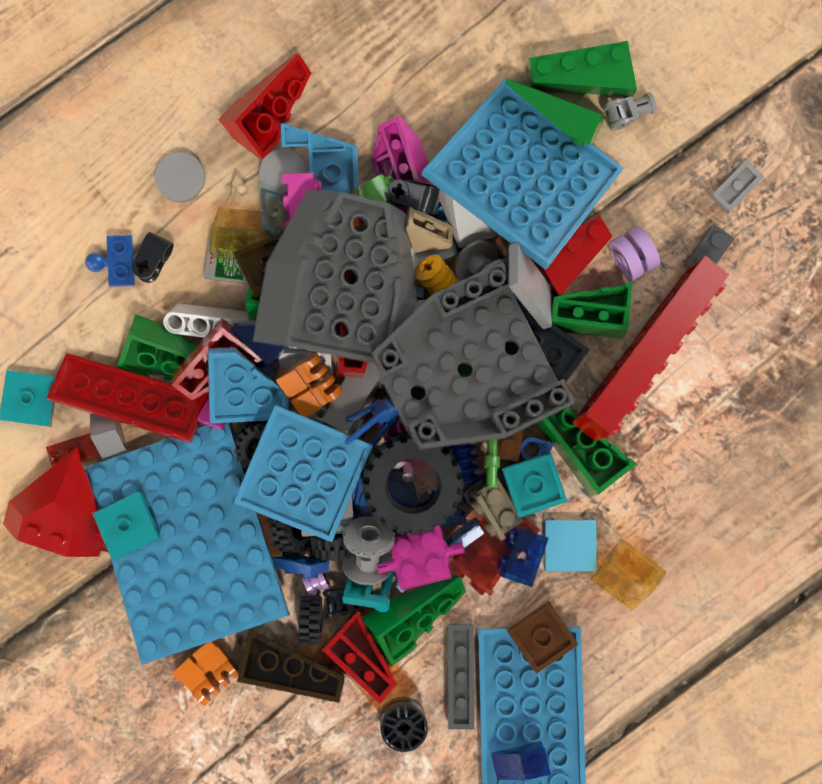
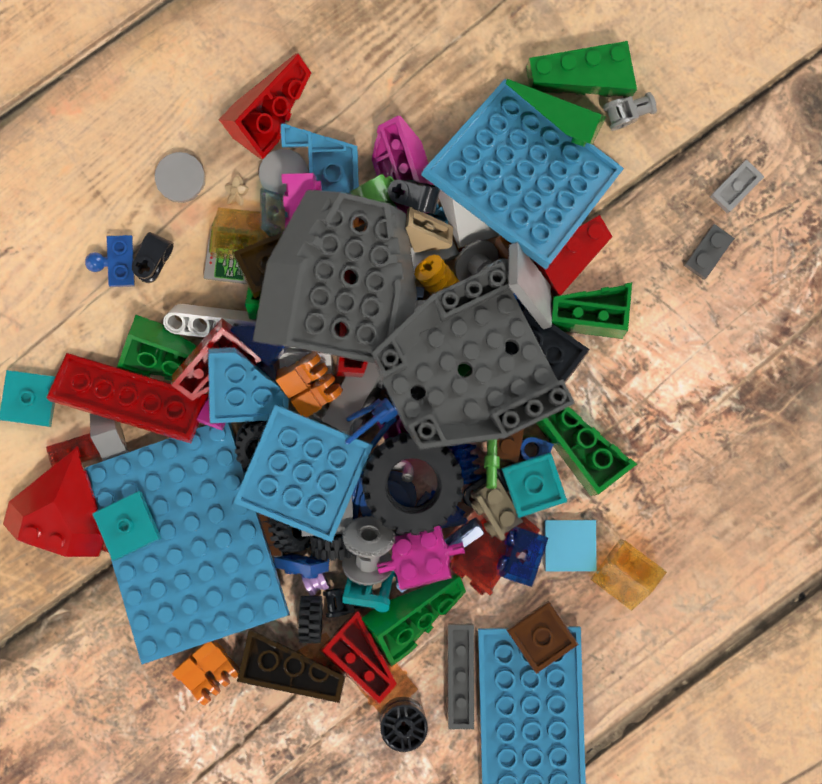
(521, 762): clear blue slope -> none
(634, 253): lavender wheel -> none
(650, 350): red brick -> none

